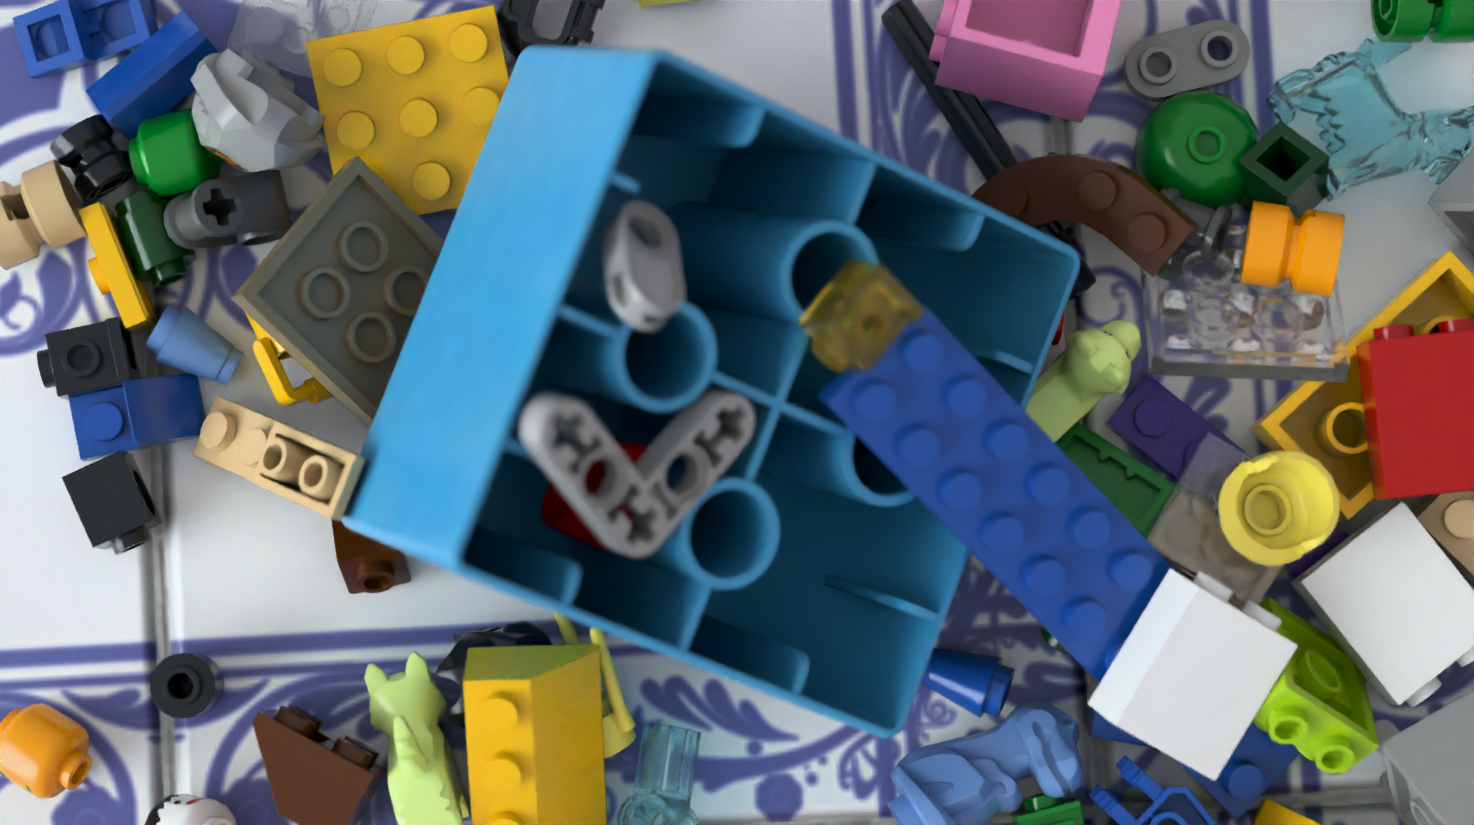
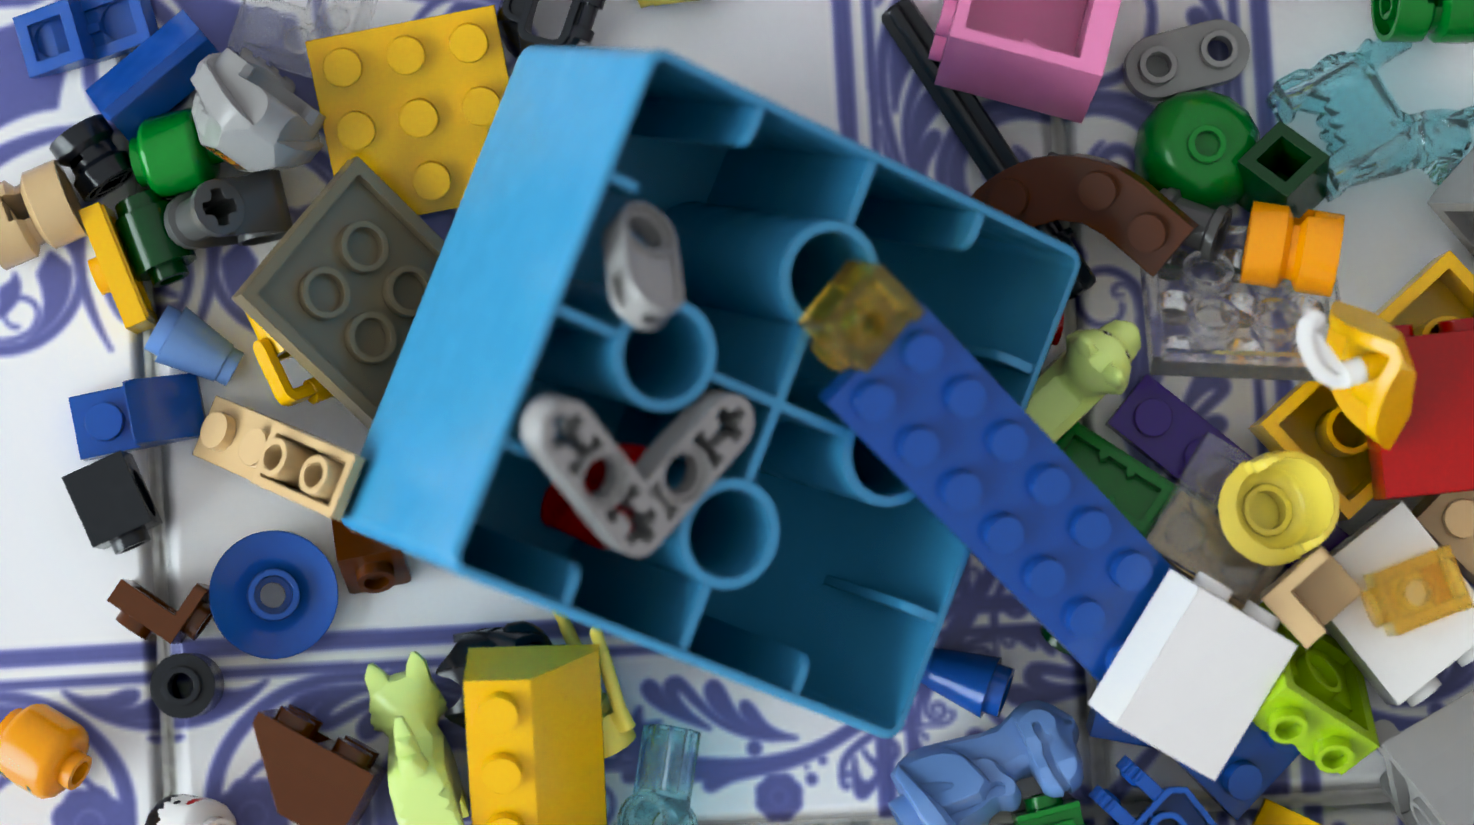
(111, 365): black brick -> none
(147, 613): none -> reddish brown bracket
(307, 585): none -> blue dish
(1311, 594): none -> tan panel
(1363, 366): none -> yellow hat
(1441, 578): none -> clear yellow brick

